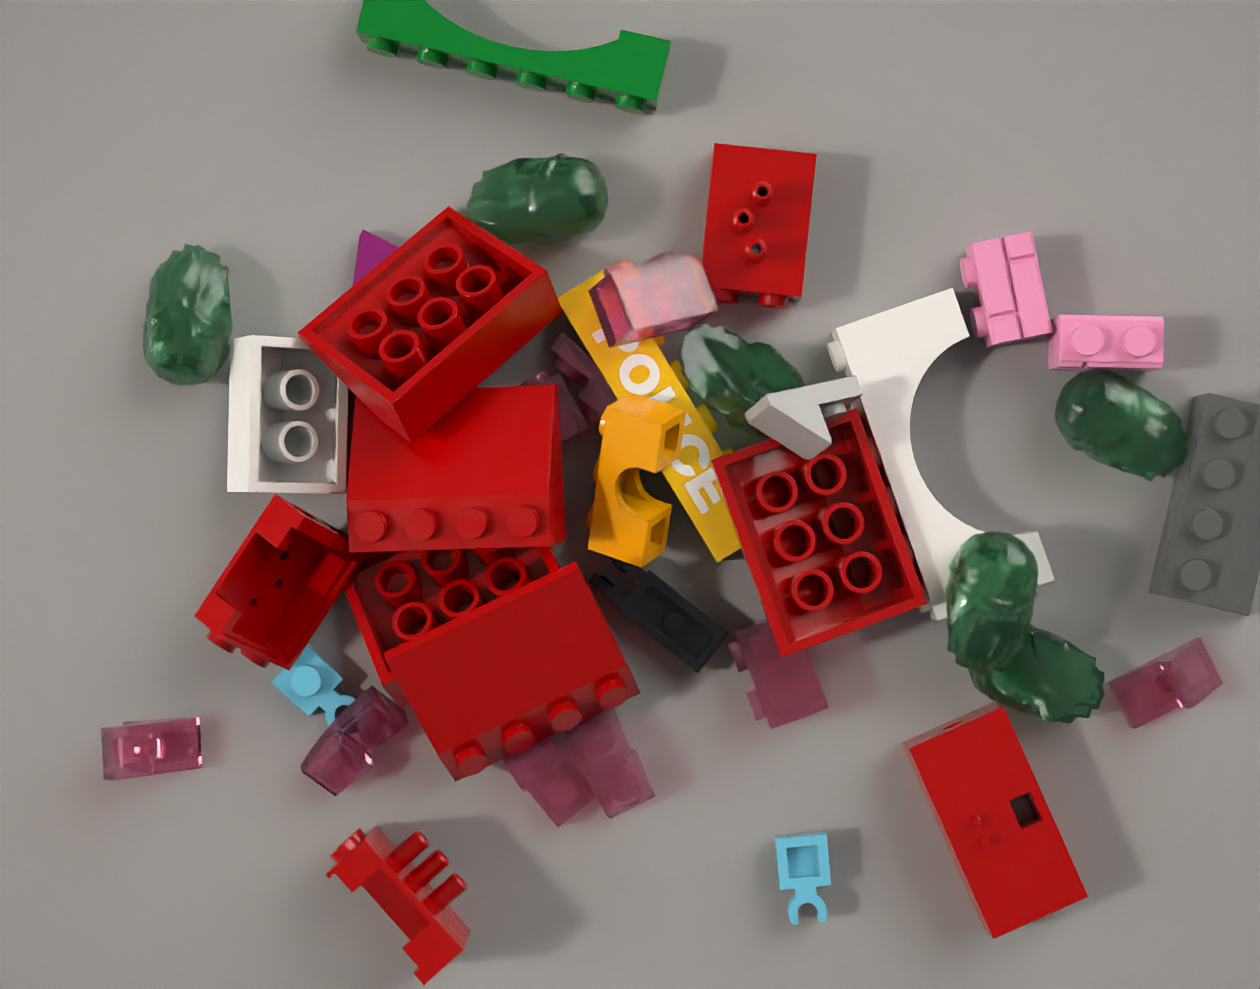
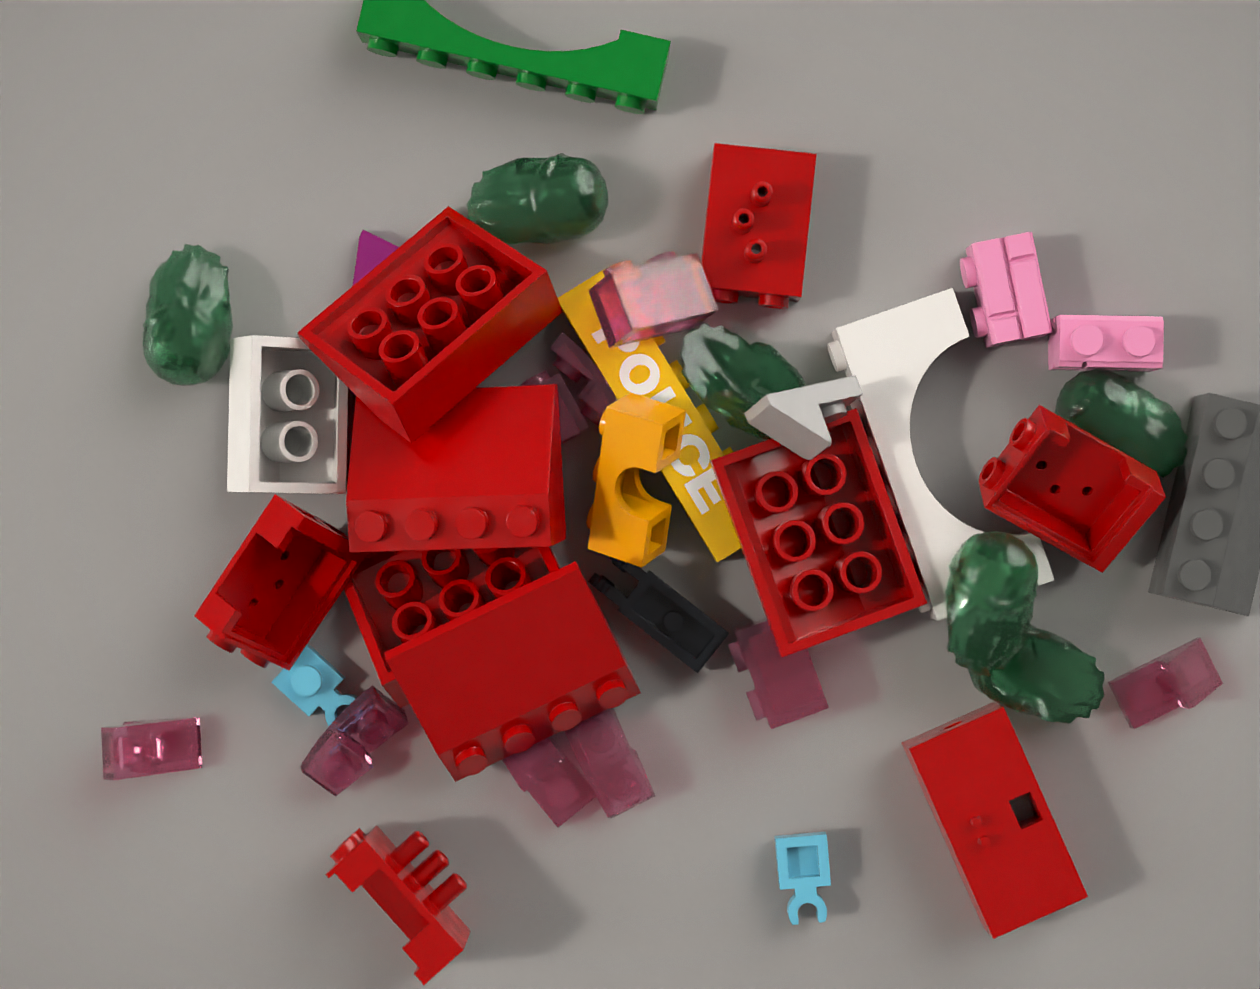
(1070, 488): none -> red piece

